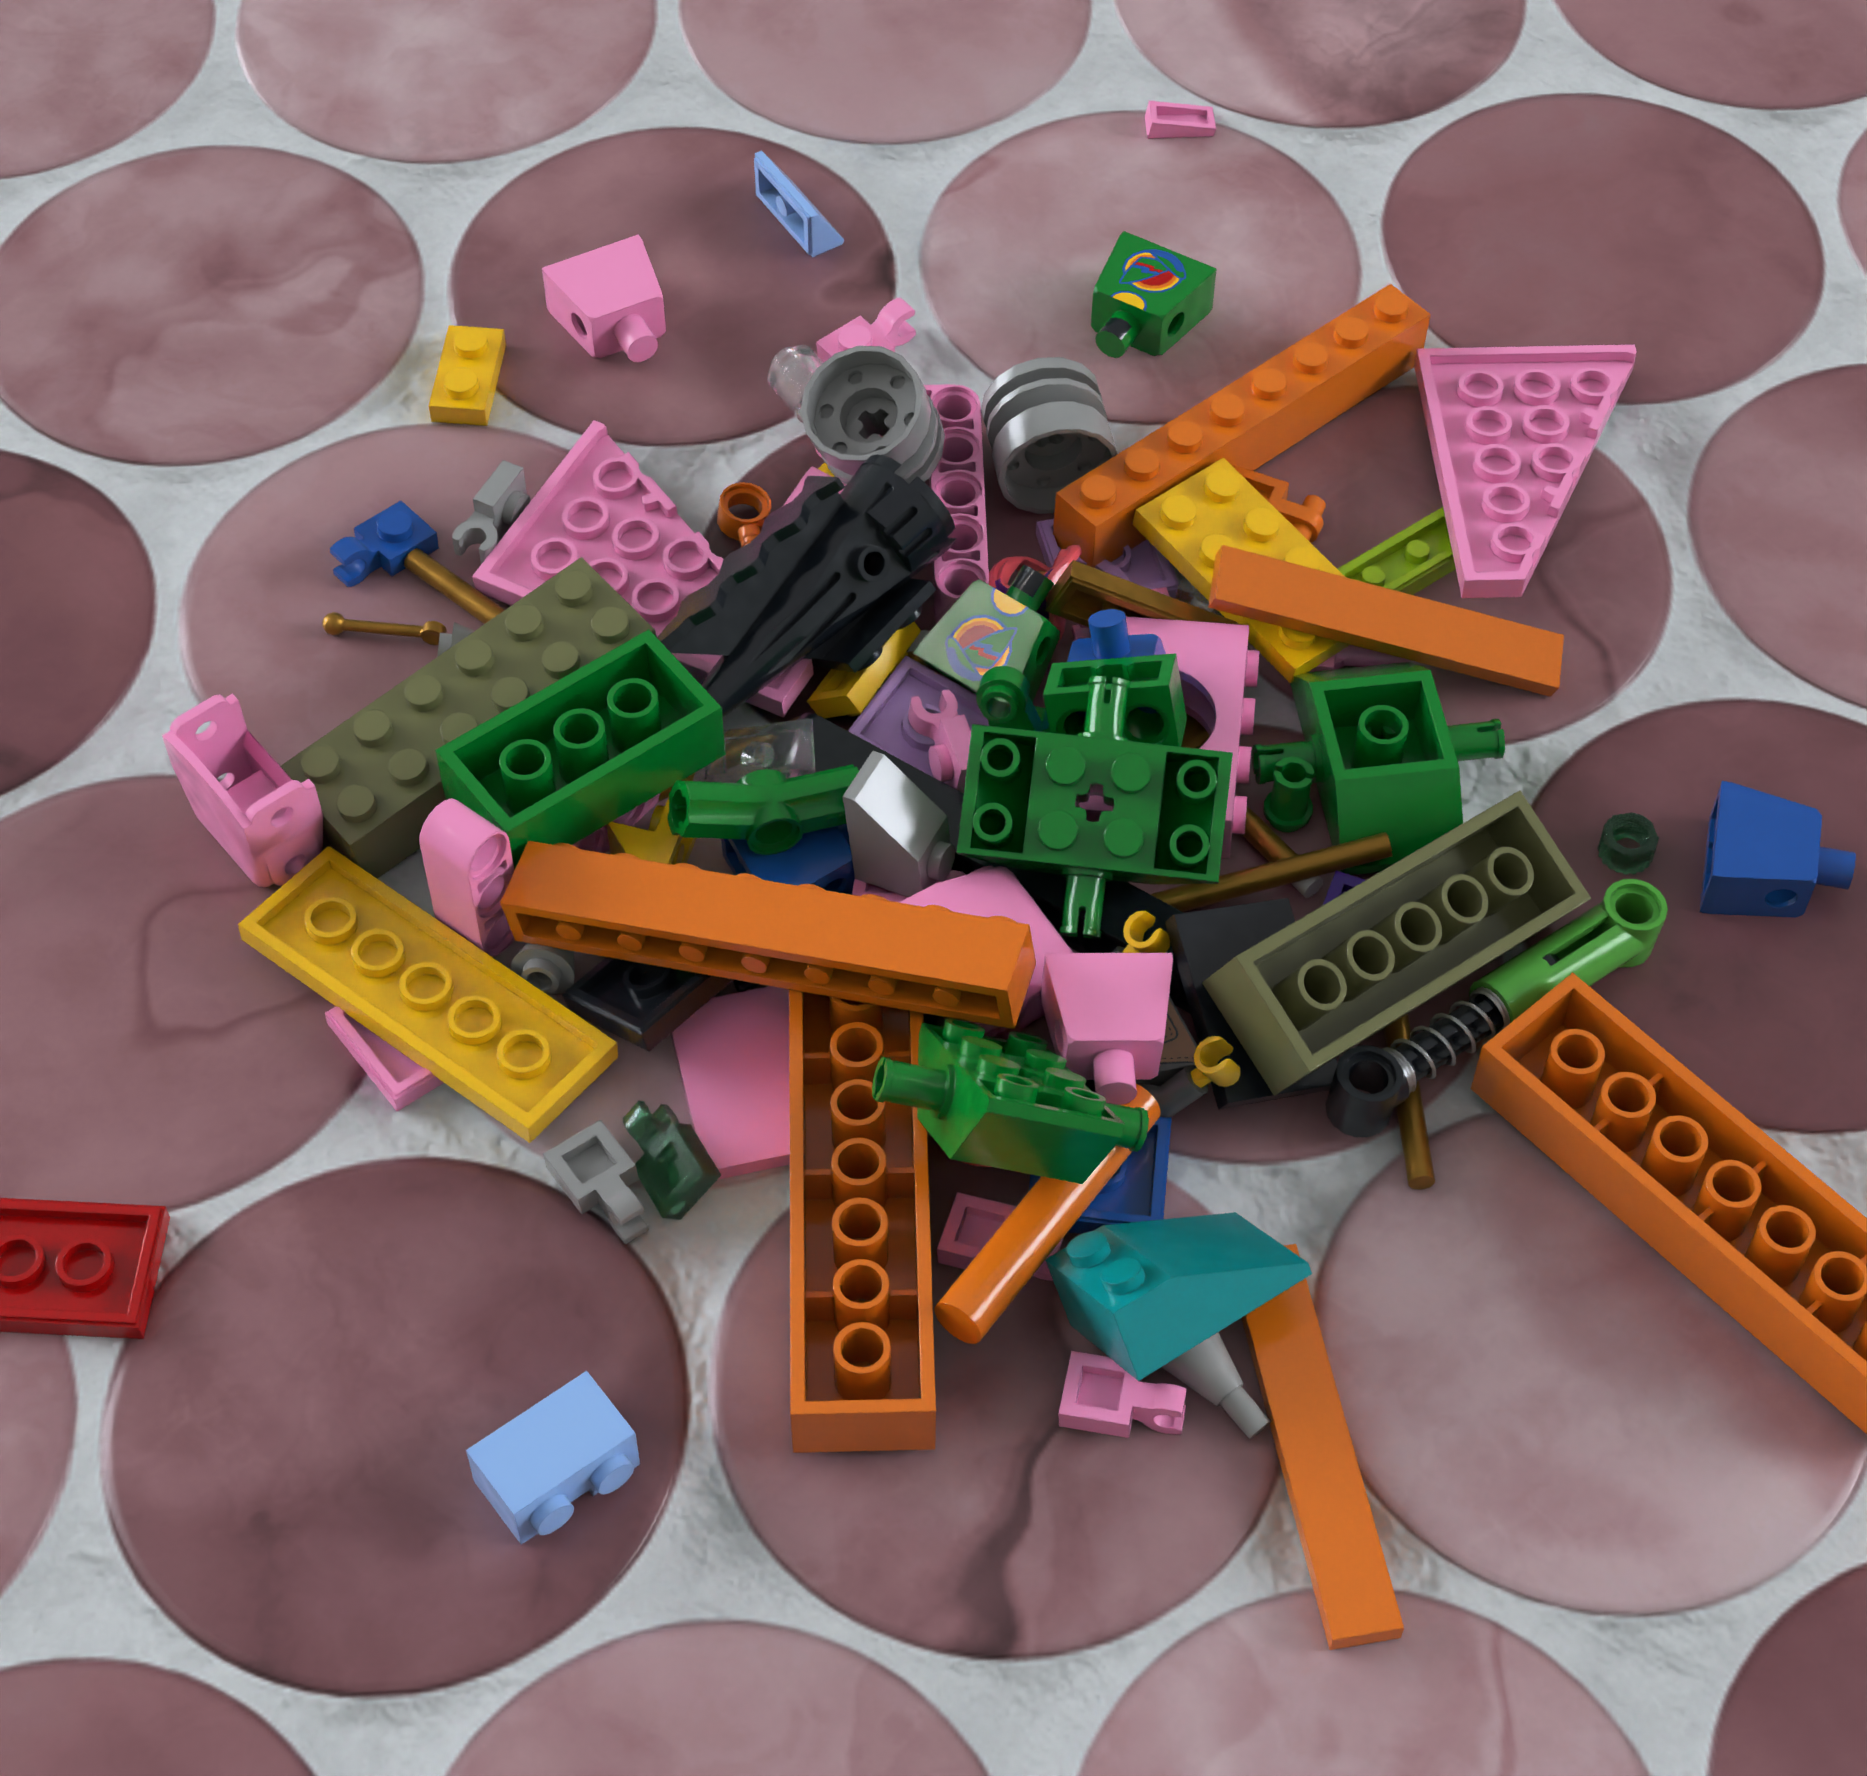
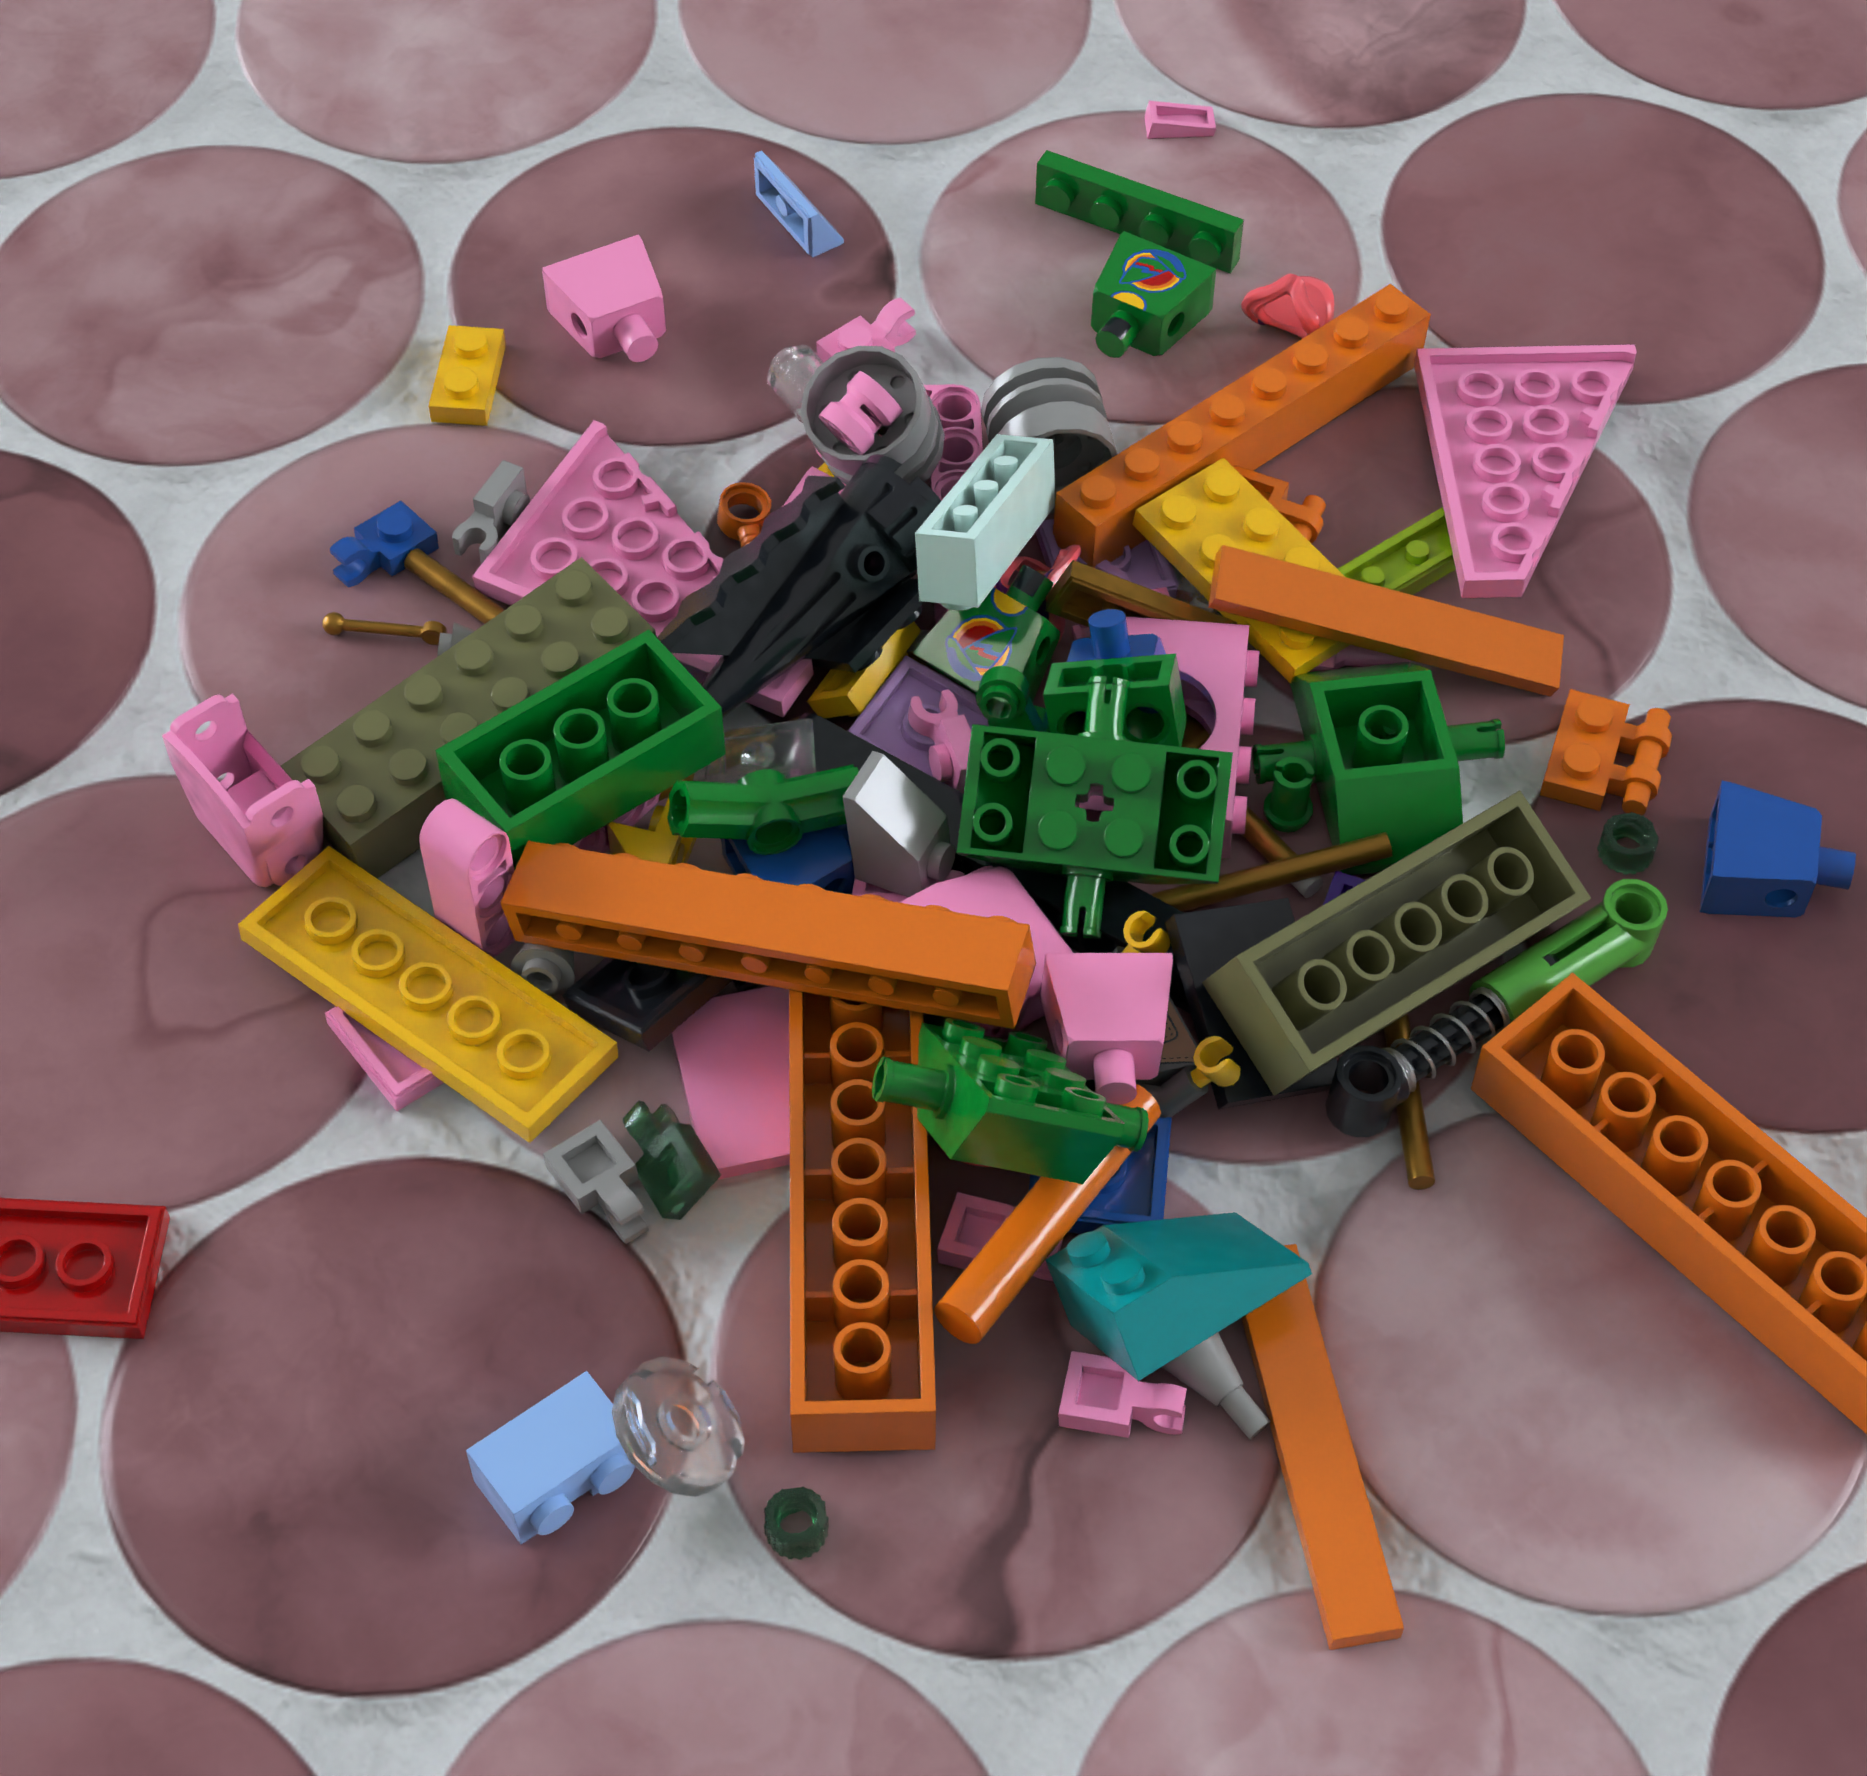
(677, 1427): none -> clear tile
(790, 1502): none -> clear green axle
(860, 413): none -> bright pink wheel
(985, 521): none -> light aqua brick
(1139, 210): none -> green plate
(1291, 304): none -> coral piece
(1586, 749): none -> orange plate

